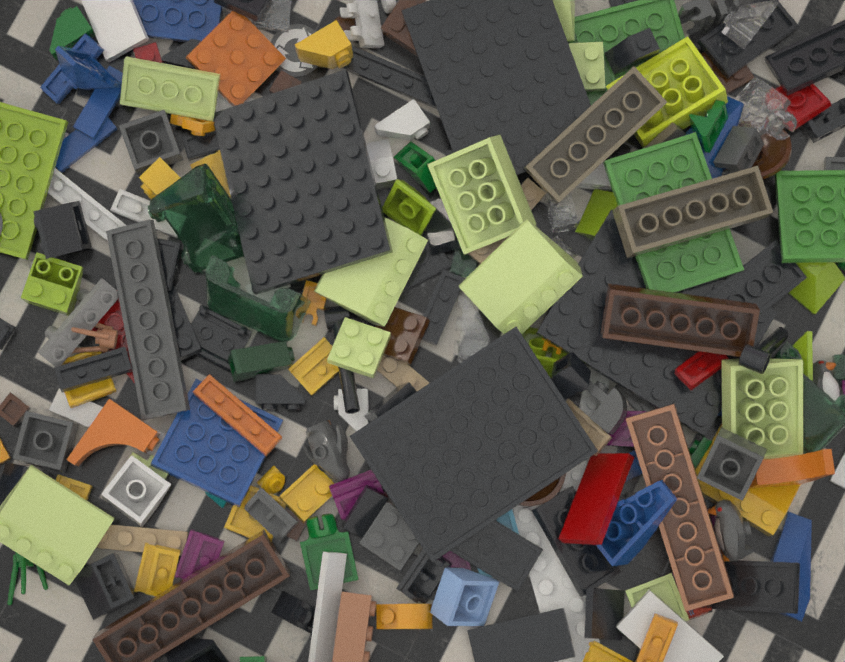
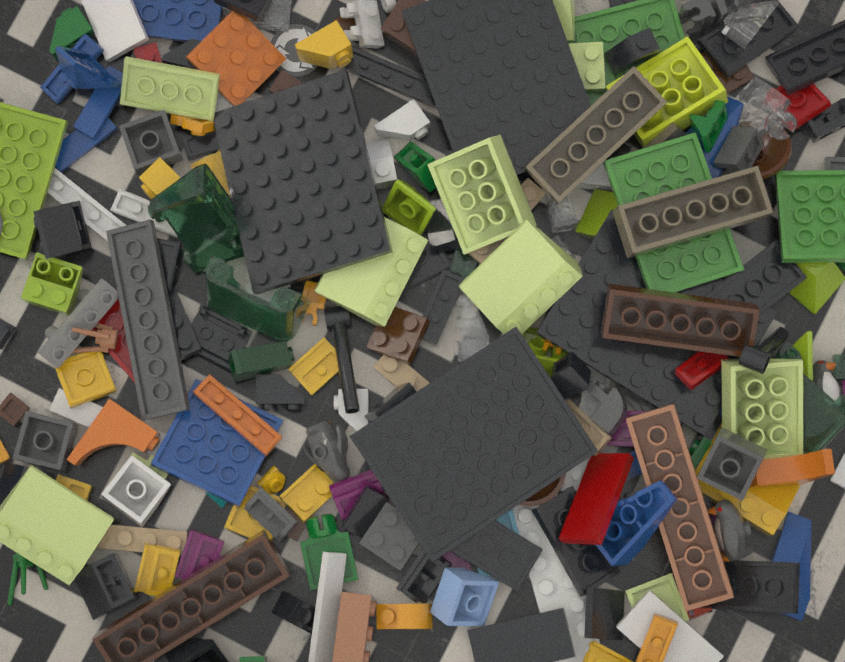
(93, 369): black plate -> none
(359, 347): yellowish green plate -> none

